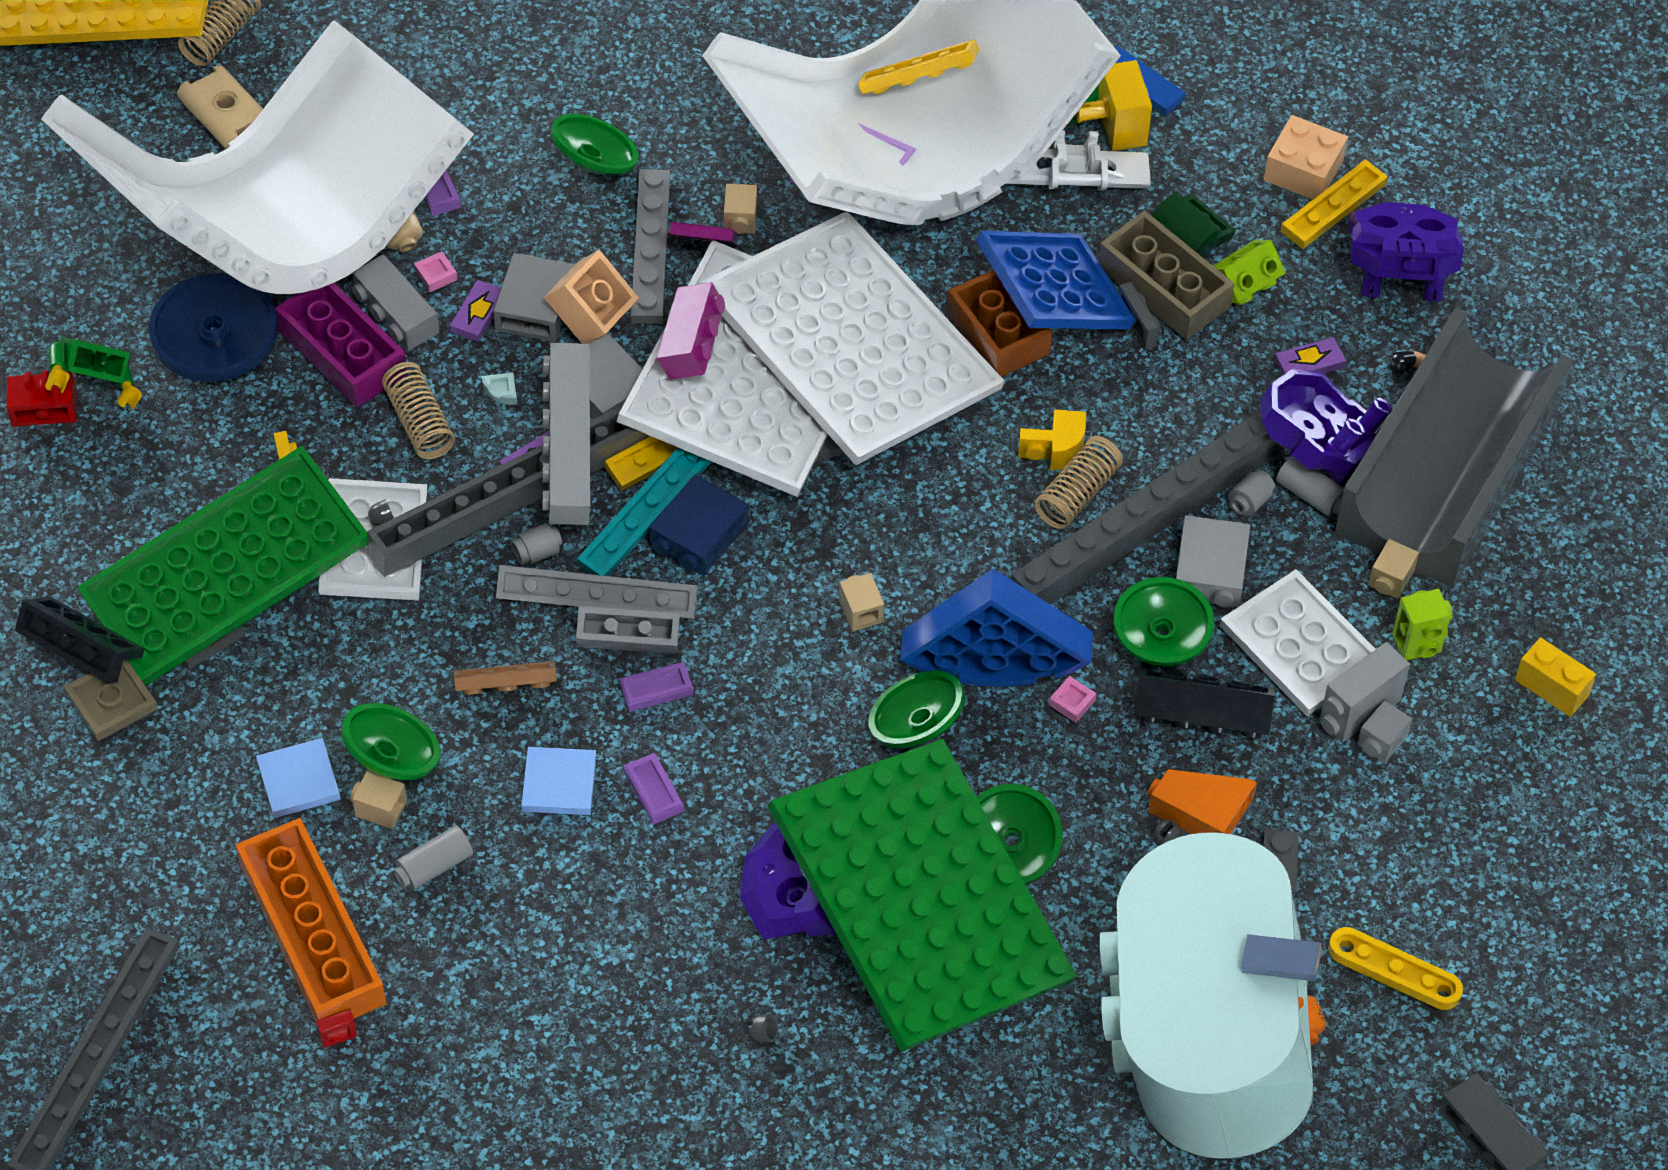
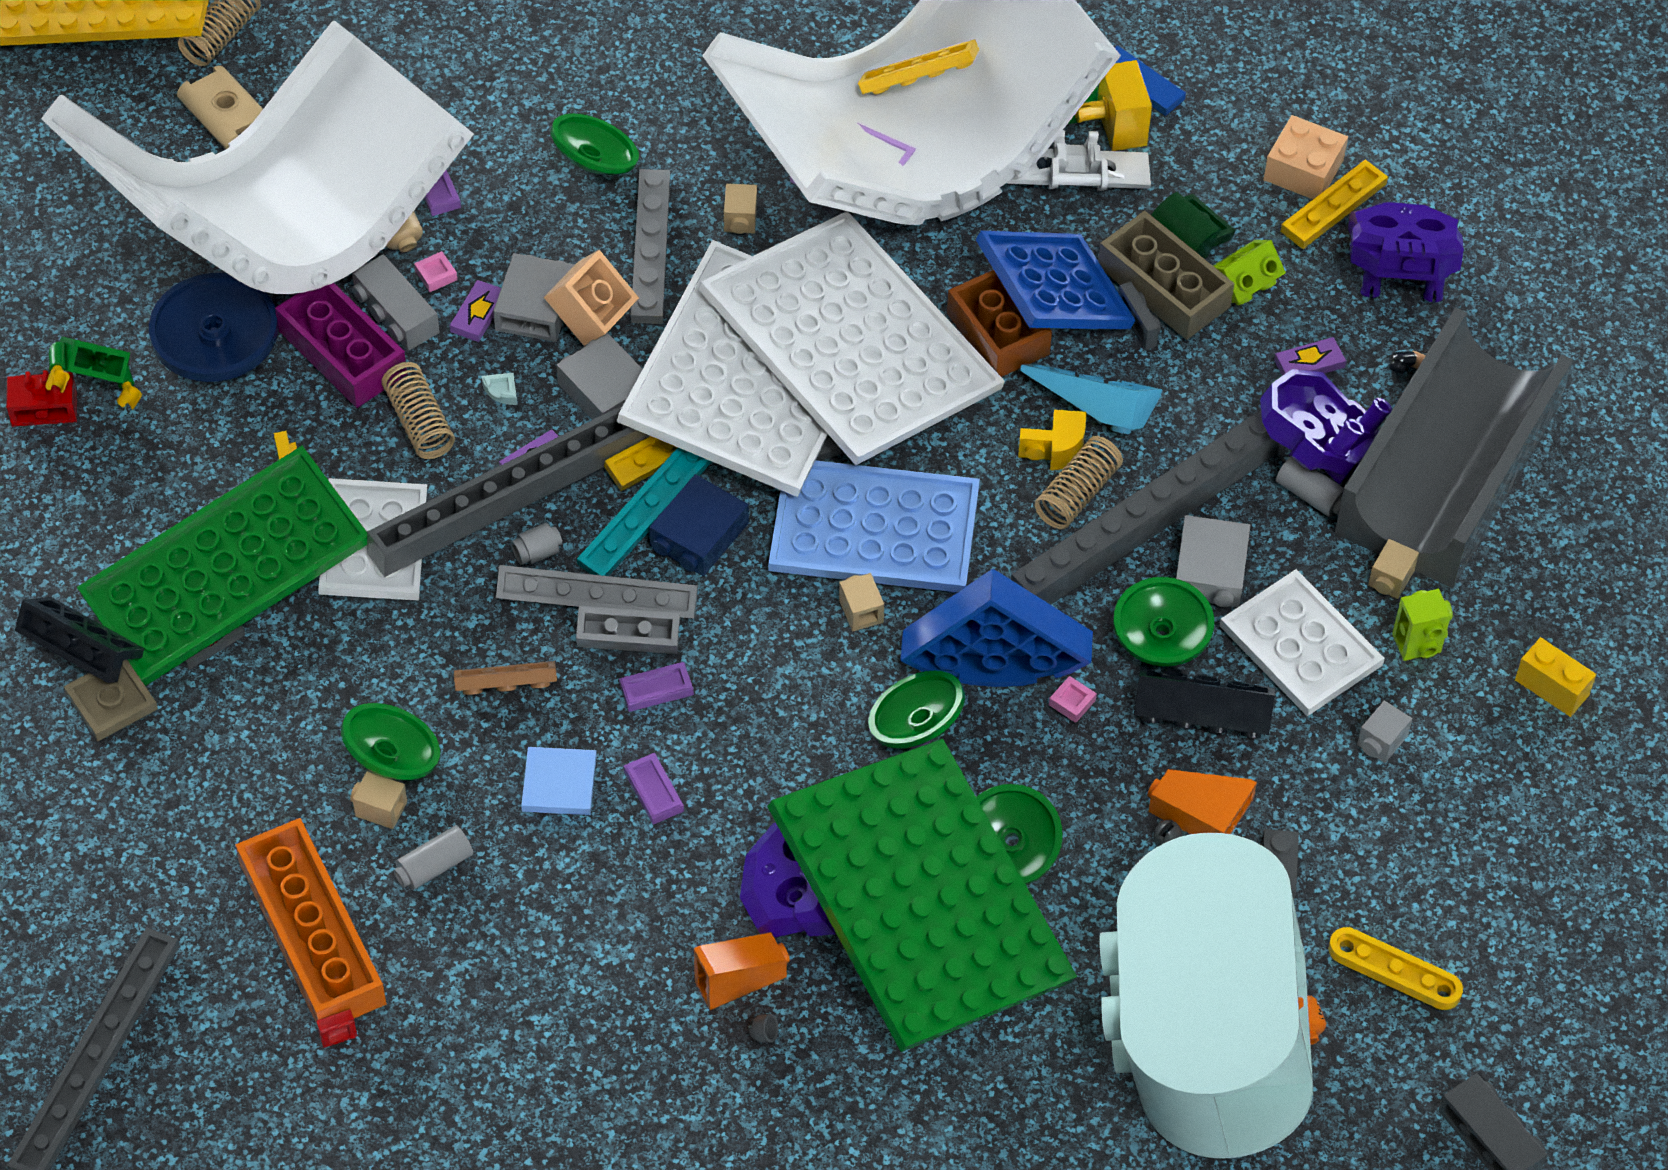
(298, 777): light blue tile -> none
(379, 513): dark grey hinge -> none
(568, 434): light grey brick -> none
(691, 331): brick -> none
(704, 233): magenta tile -> none
(738, 967): none -> orange slope
(877, 522): none -> light blue plate
(1117, 403): none -> medium azure wedge
(1251, 493): light grey brick -> none
(1281, 957): sand blue tile -> none
(1361, 691): light grey brick -> none

